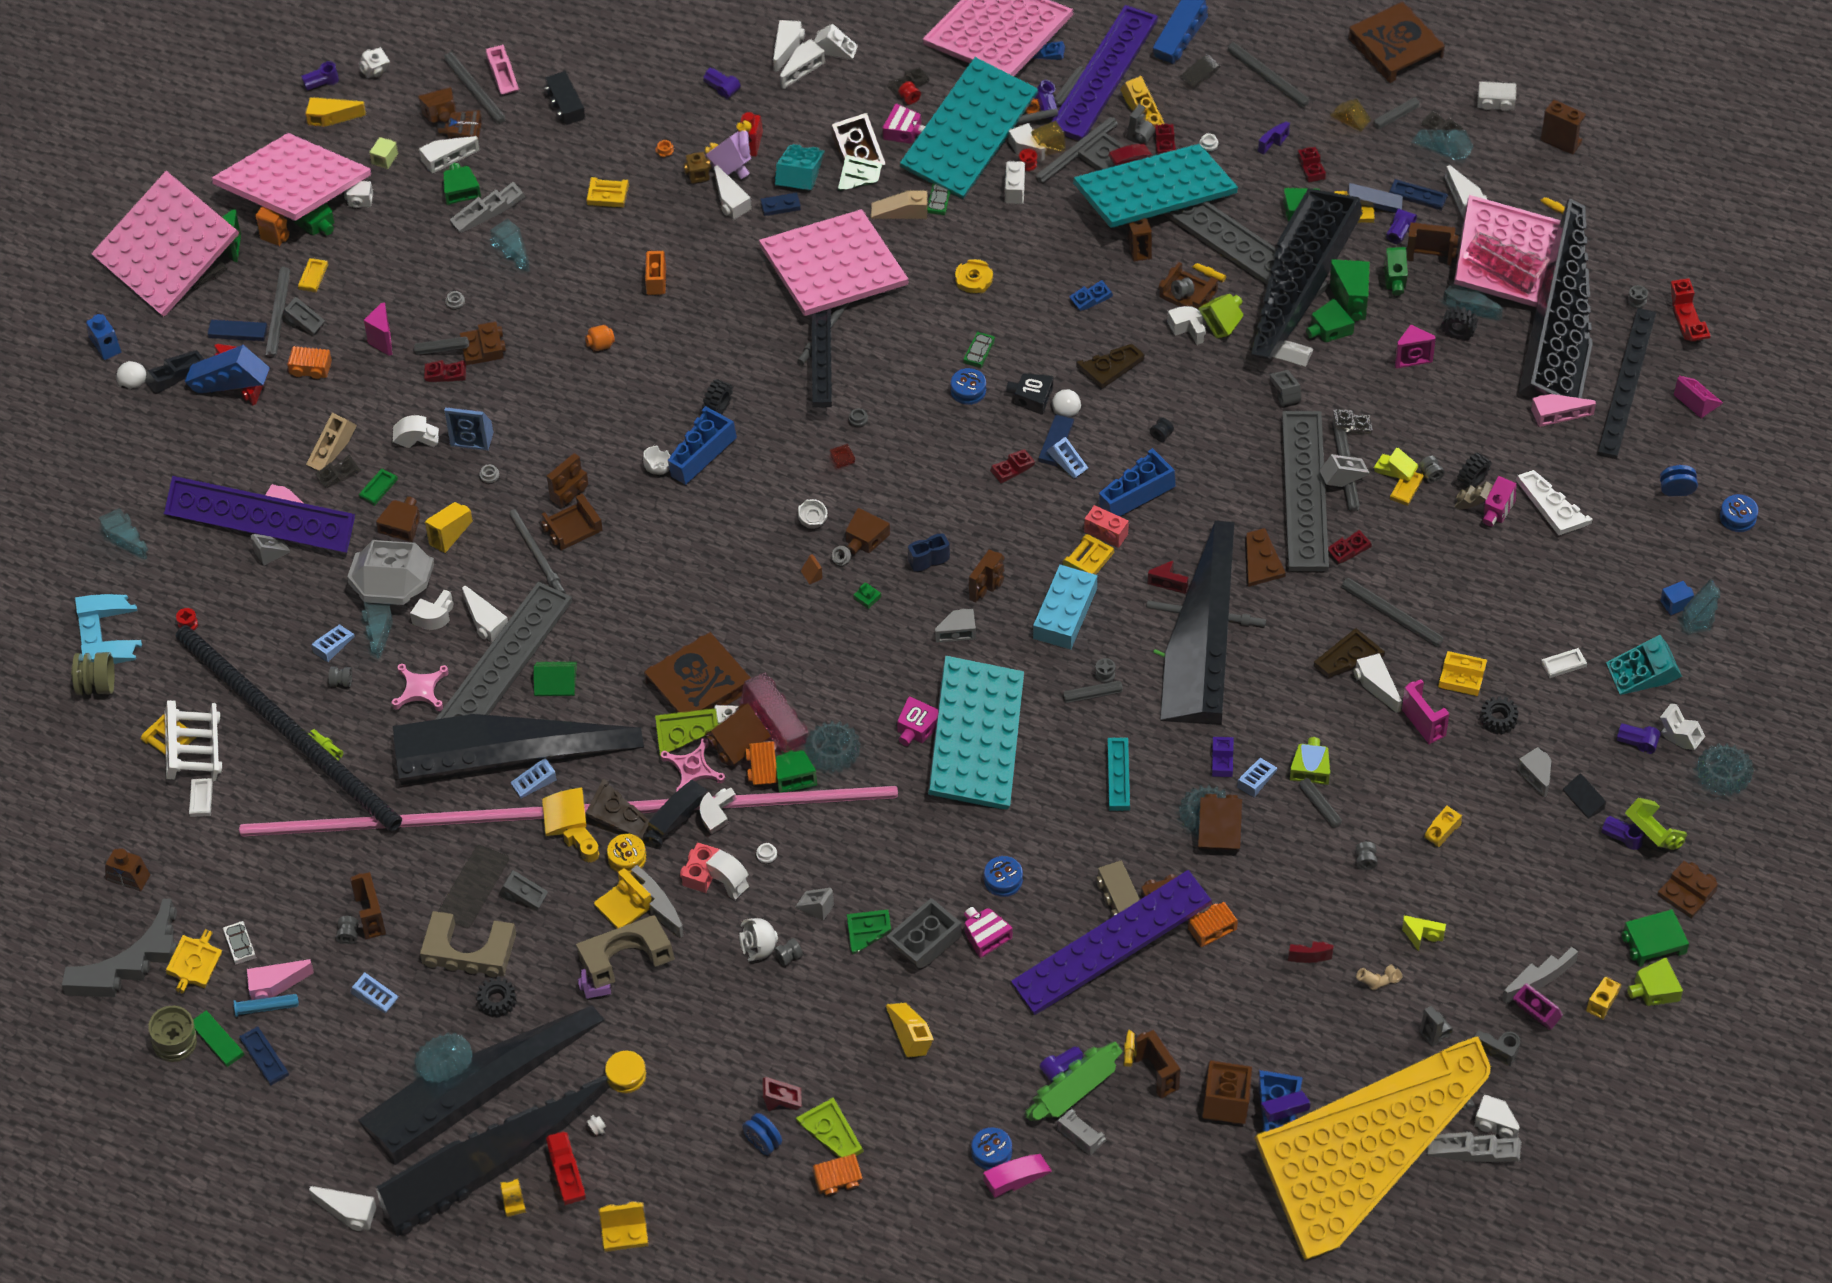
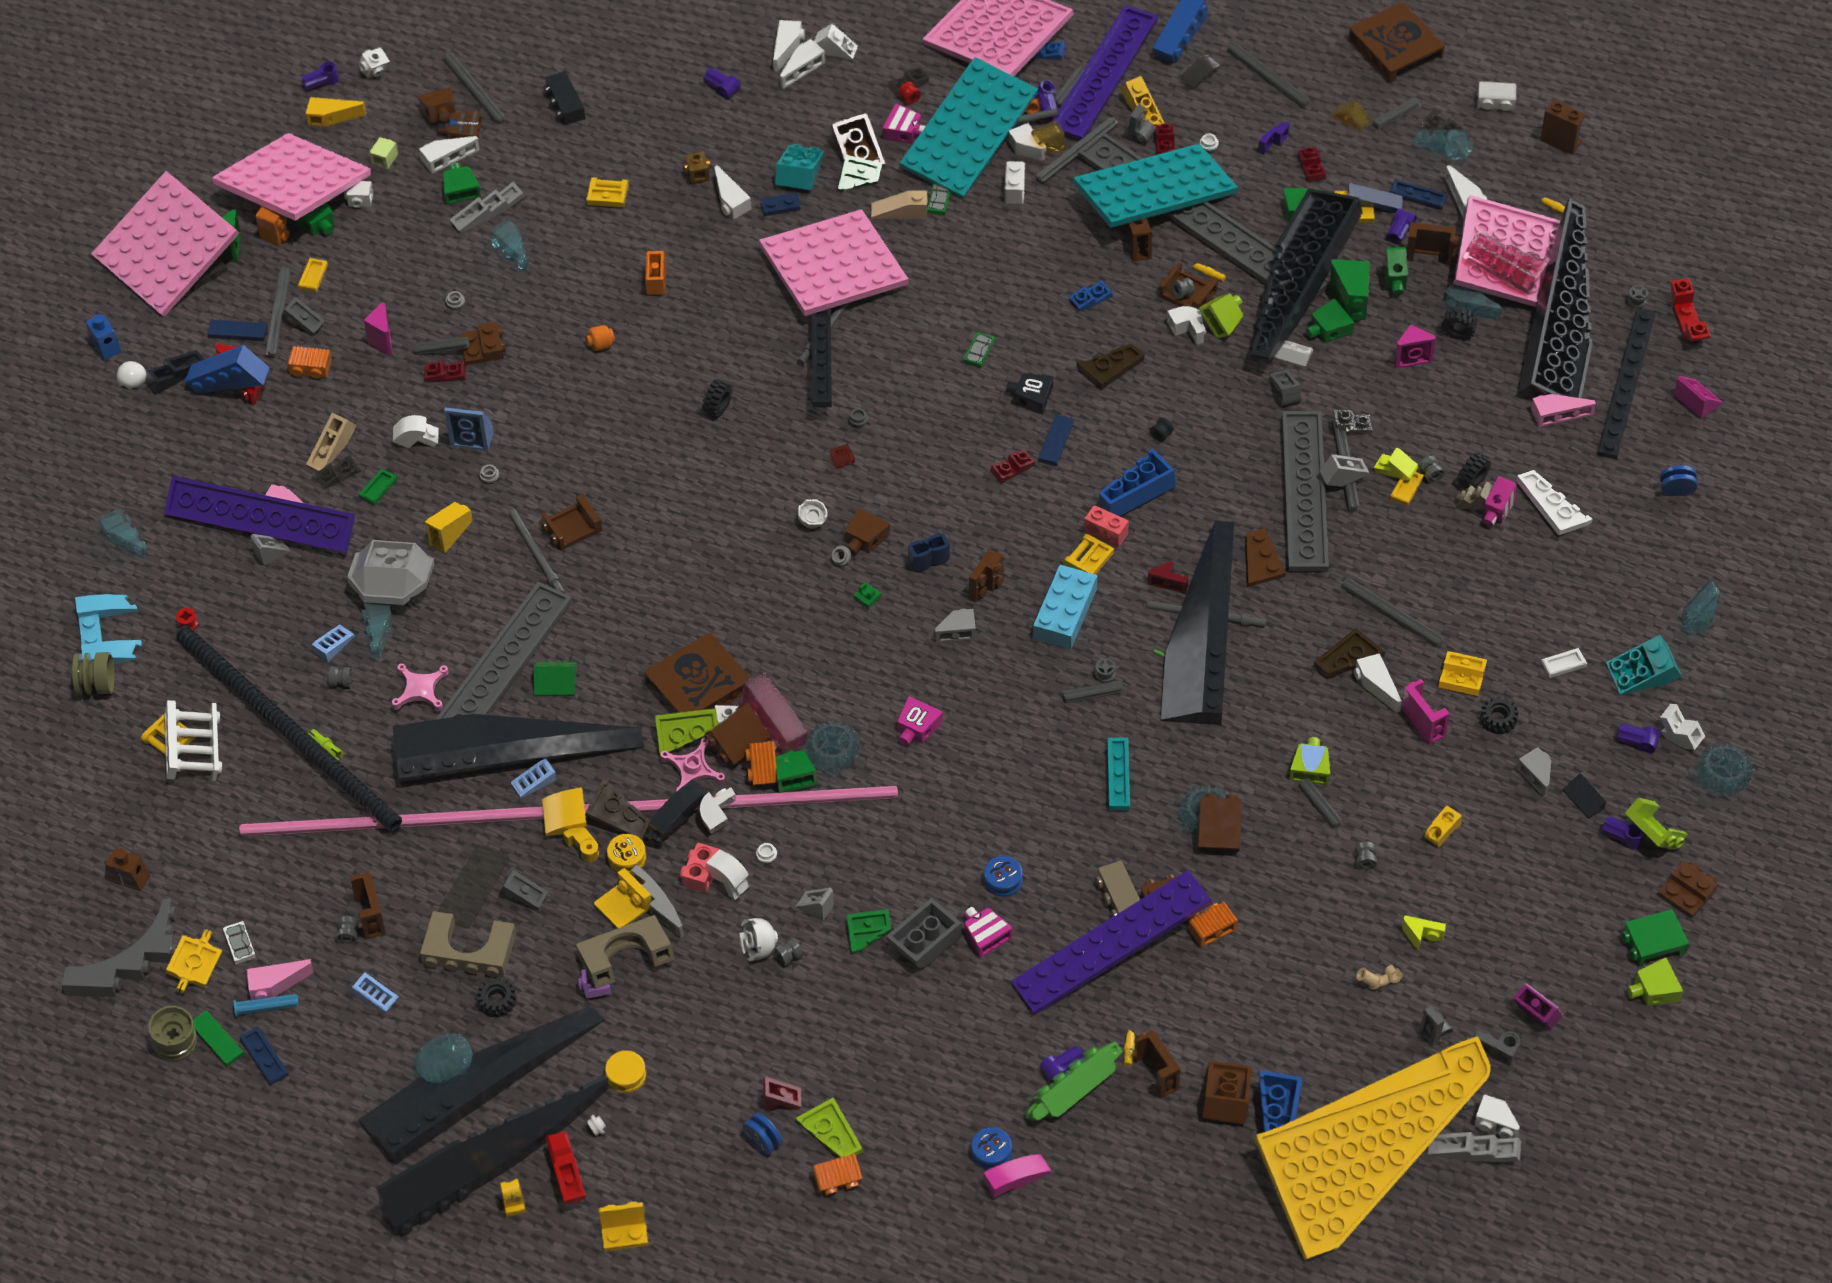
(201, 797): white tile -> none
(351, 1209): white slope -> none
(400, 519): reddish brown torso -> none
(431, 615): white brick -> none
(486, 618): white slope -> none
(501, 69): bright pink slope -> none
(567, 481): reddish brown plate -> none
(656, 460): white hair -> none
(662, 145): orange plate -> none
(701, 445): blue wedge -> none
(732, 153): lavender torso -> none
(755, 132): red torso -> none
(812, 570): dark orange slope -> none
(911, 1029): yellow slope -> none
(968, 386): blue head -> none
(974, 285): yellow plate -> none
(976, 733): teal plate -> none
(1029, 157): red wheel -> none
(1059, 457): light blue slope -> none
(1066, 403): white hair -> none
(1080, 1133): light grey hinge -> none
(1129, 154): dark red slope -> none
(1222, 757): dark purple slope -> none
(1253, 789): light blue slope -> none
(1286, 1106): dark purple slope -> none
(1317, 953): dark red slope -> none
(1348, 548): dark red slope -> none
(1541, 976): light grey slope -> none
(1603, 997): yellow leg -> none
(1676, 597): blue brick -> none
(1739, 513): blue head -> none

